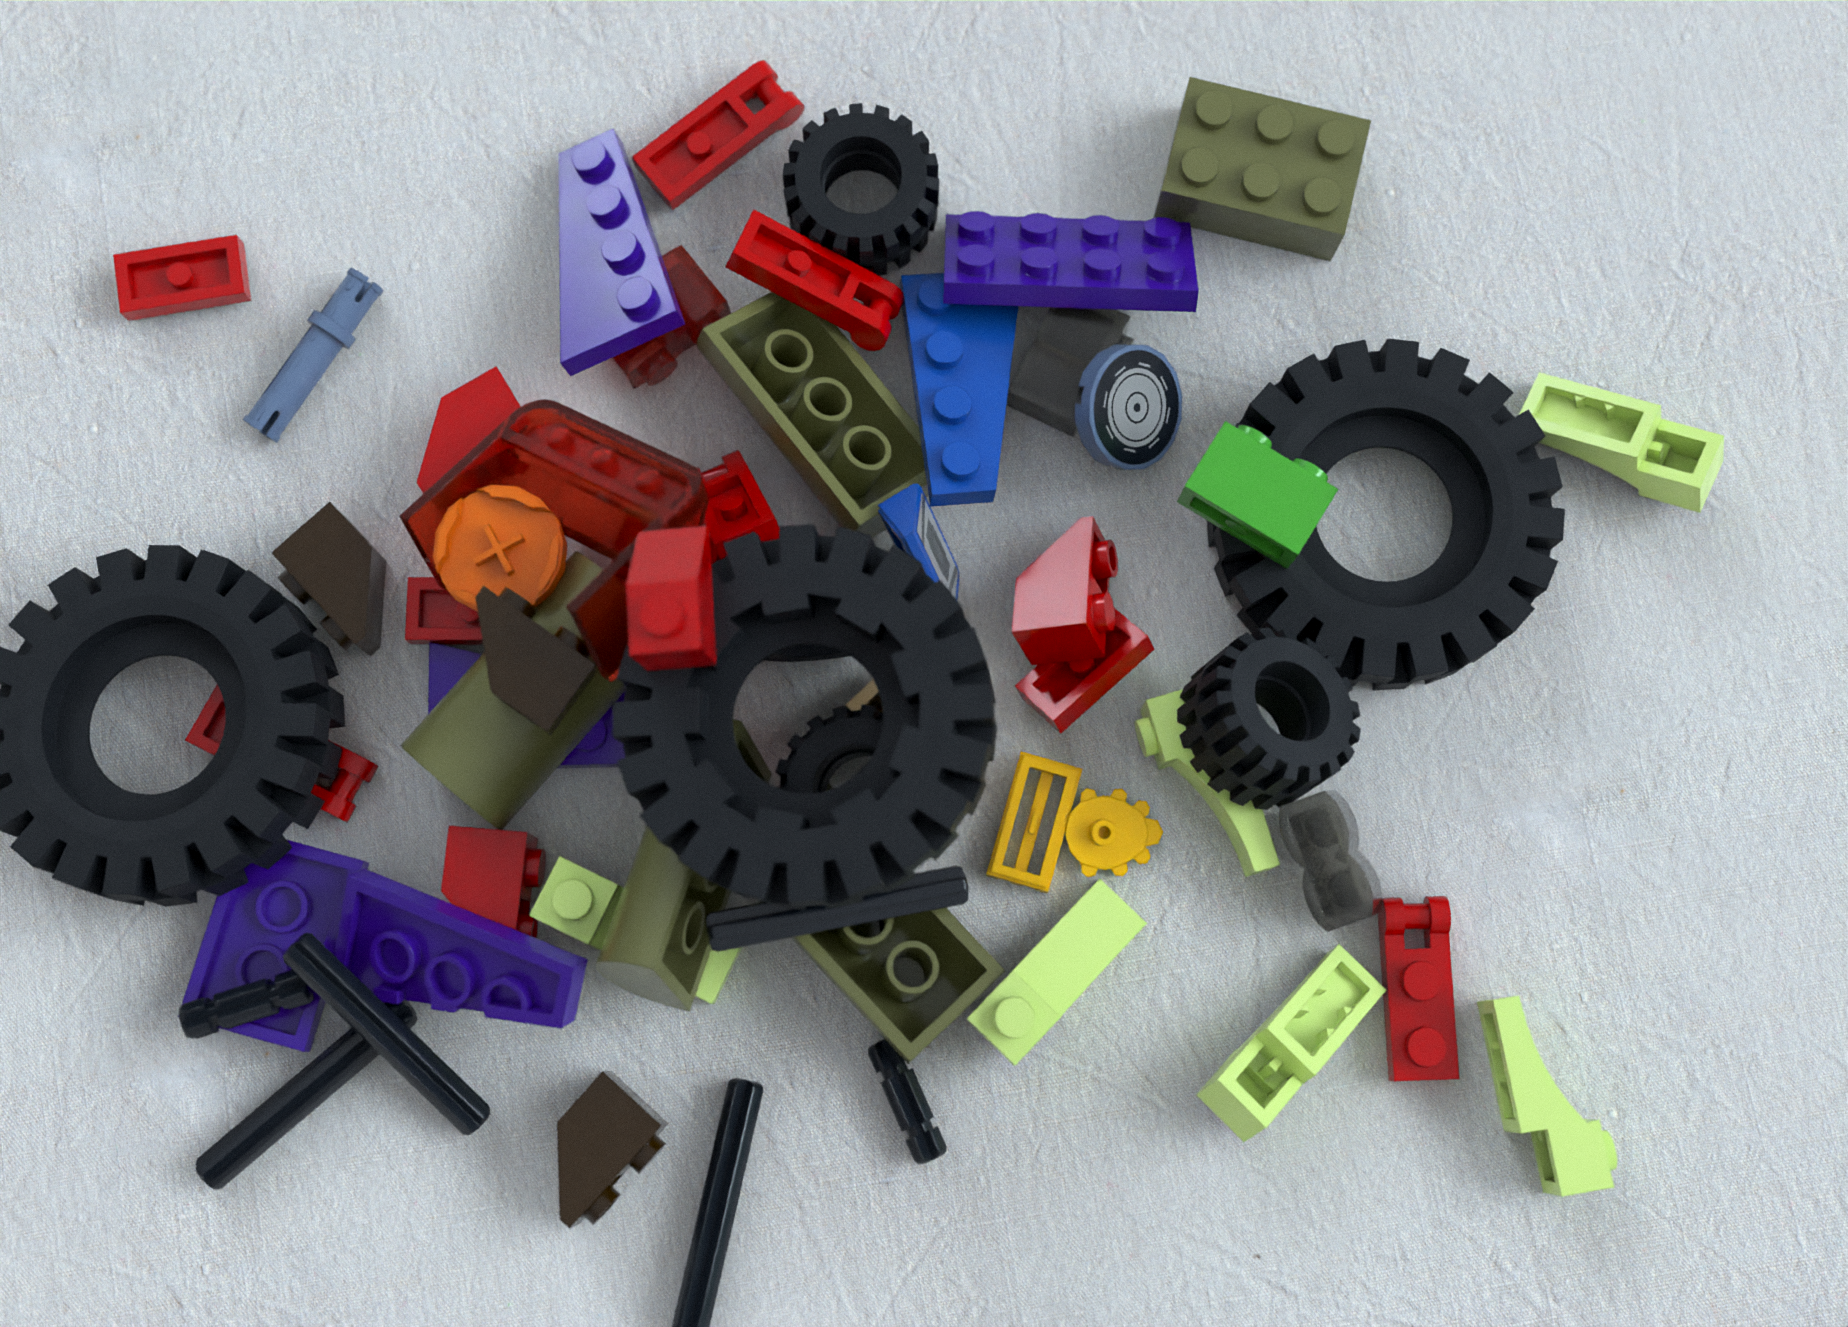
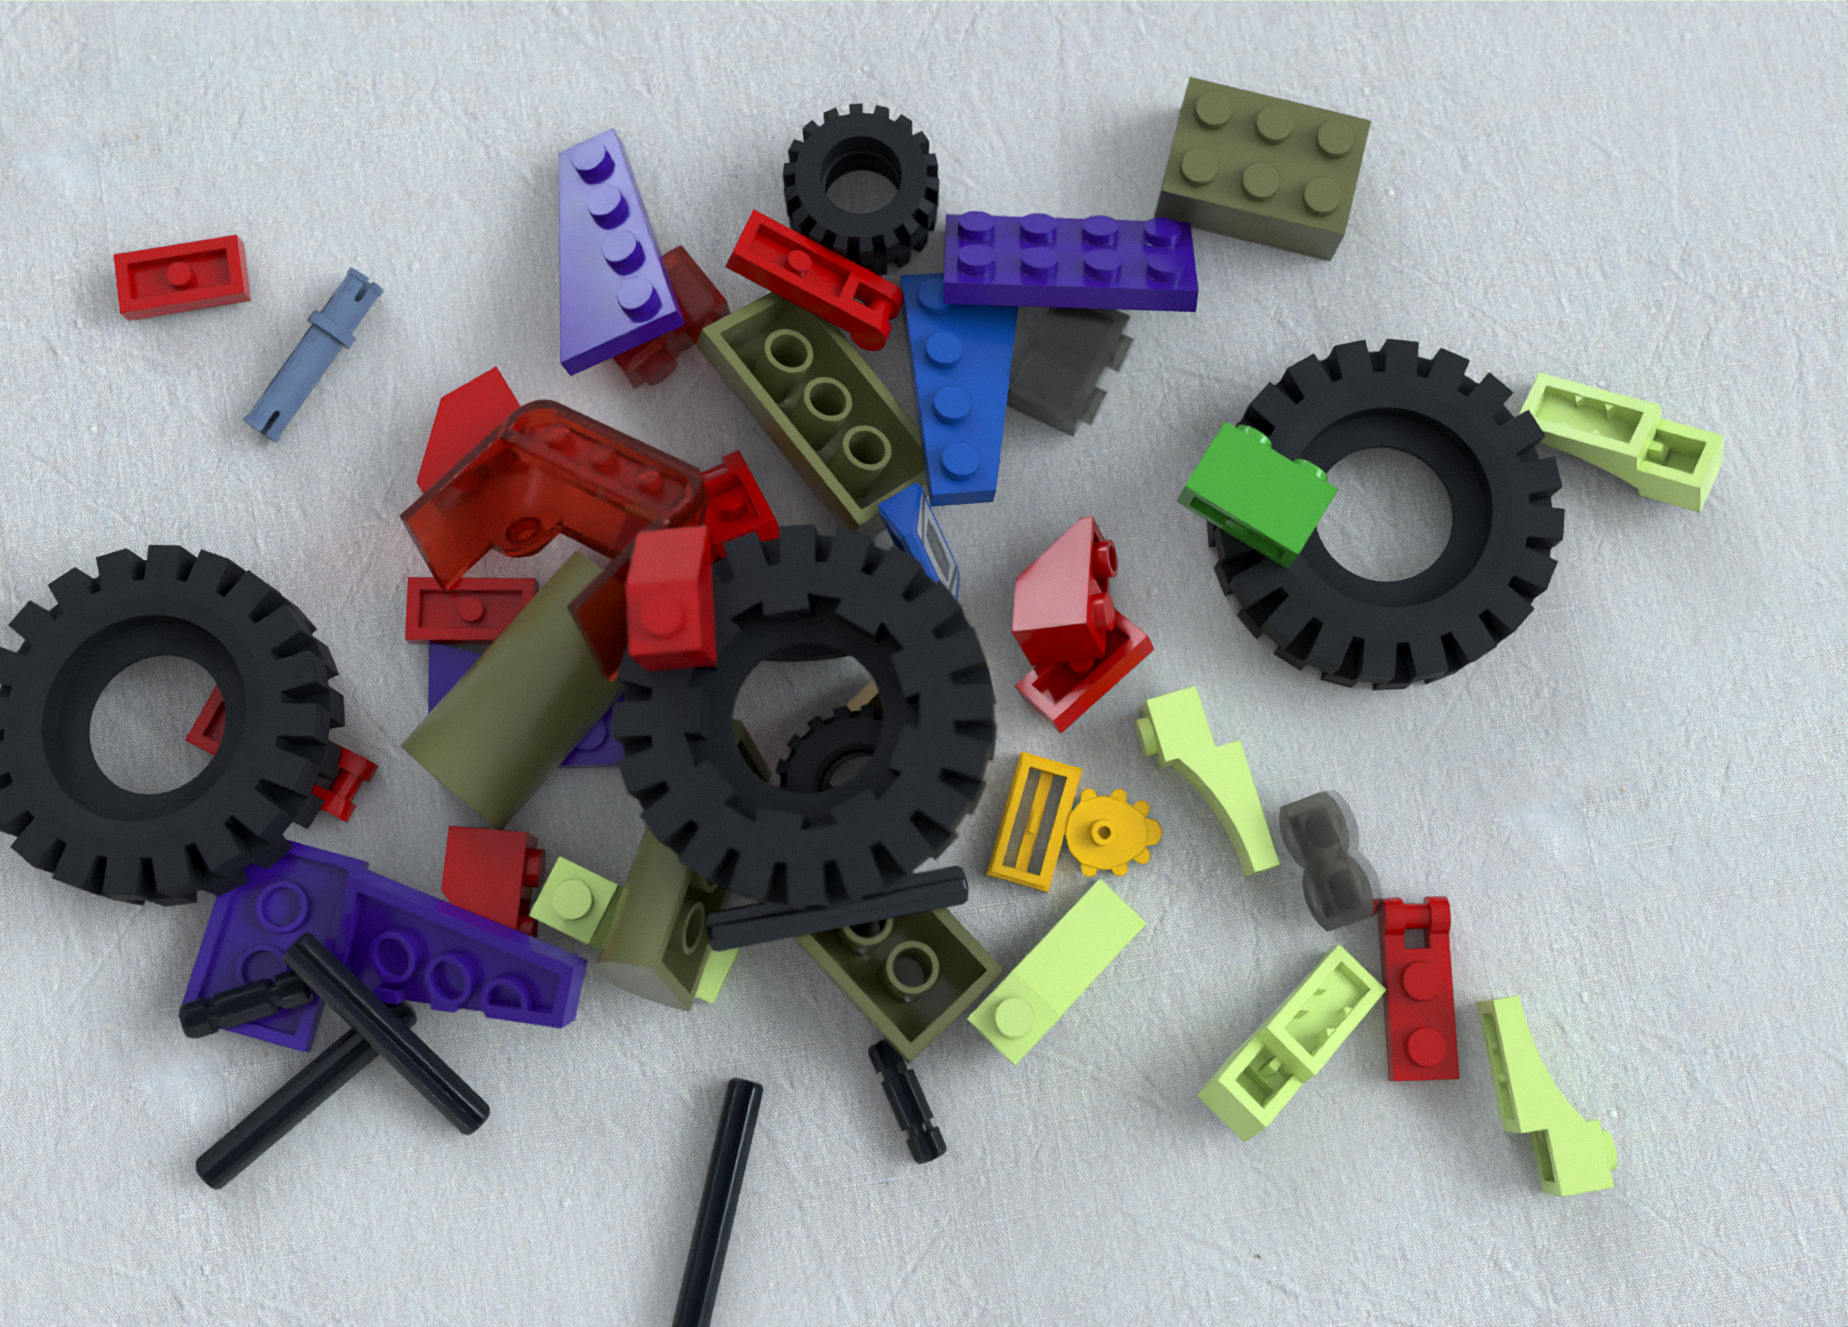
(341, 573): dark brown slope -> none
(500, 542): orange tile -> none
(527, 664): dark brown slope -> none
(599, 1142): dark brown slope -> none
(716, 134): red plate -> none
(1129, 407): tile -> none
(1300, 695): black tyre -> none

